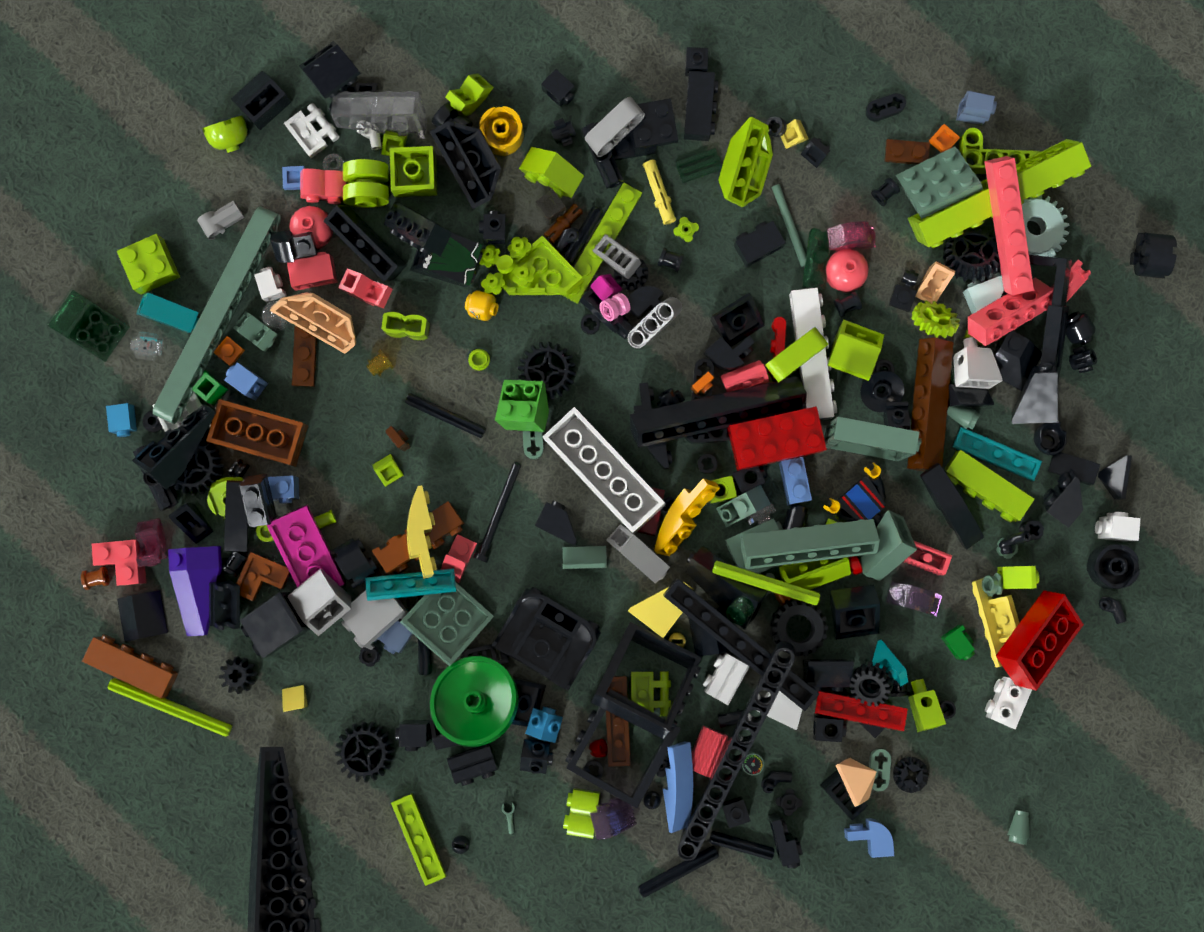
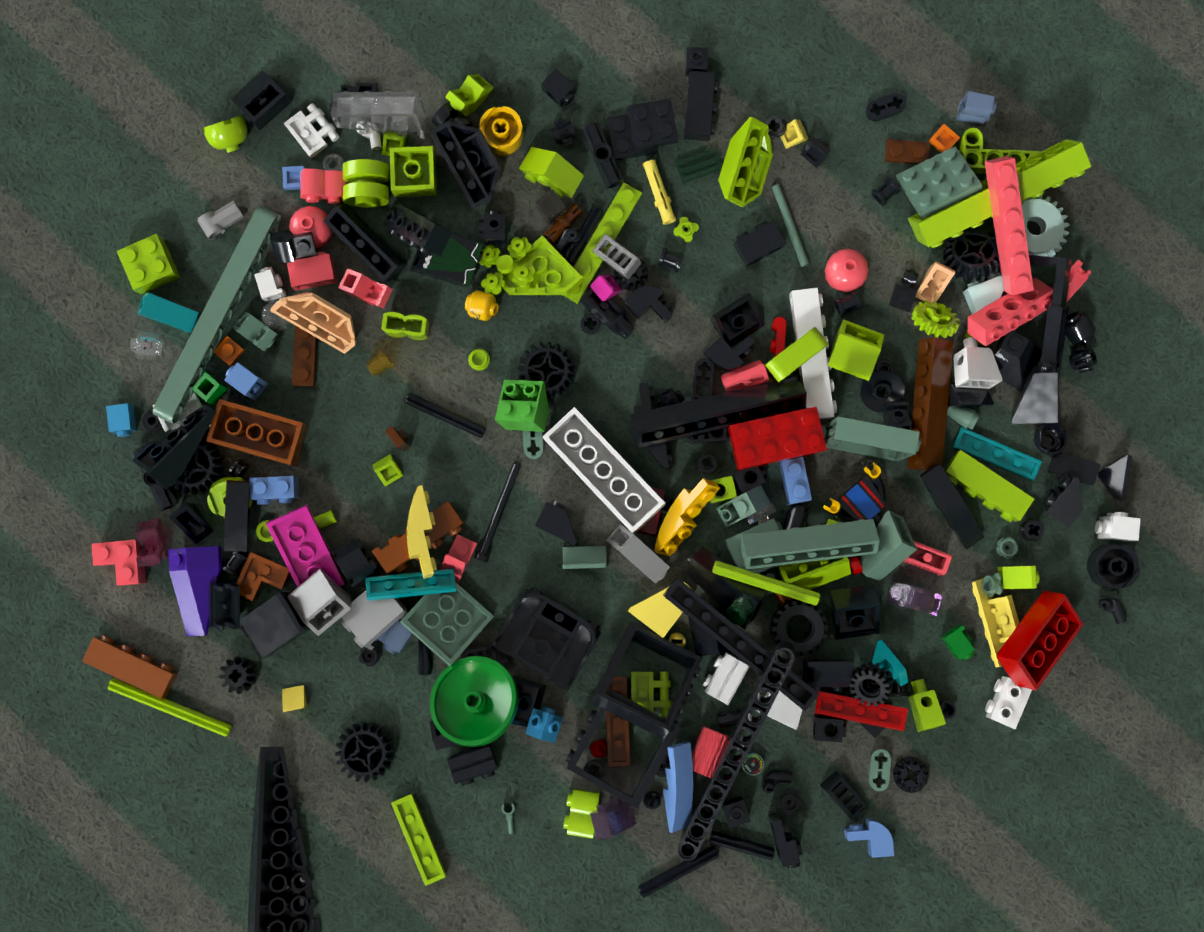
(87, 325): clear green slope -> none
(95, 578): dark orange bush -> none
(142, 615): black slope -> none
(257, 500): black brick -> none
(330, 70): black slope -> none
(413, 734): black brick -> none
(460, 840): black hinge -> none
(535, 756): black brick -> none
(614, 126): light grey beam -> none
(615, 306): bright pink wheel -> none
(662, 318): light grey beam -> none
(703, 384): orange plate -> none
(816, 260): clear green plate -> none
(851, 236): clear pink brick -> none
(857, 780): light nougat slope -> none
(1014, 539): black arm -> none
(1019, 828): sand green cone -> none
(1154, 255): black brick -> none

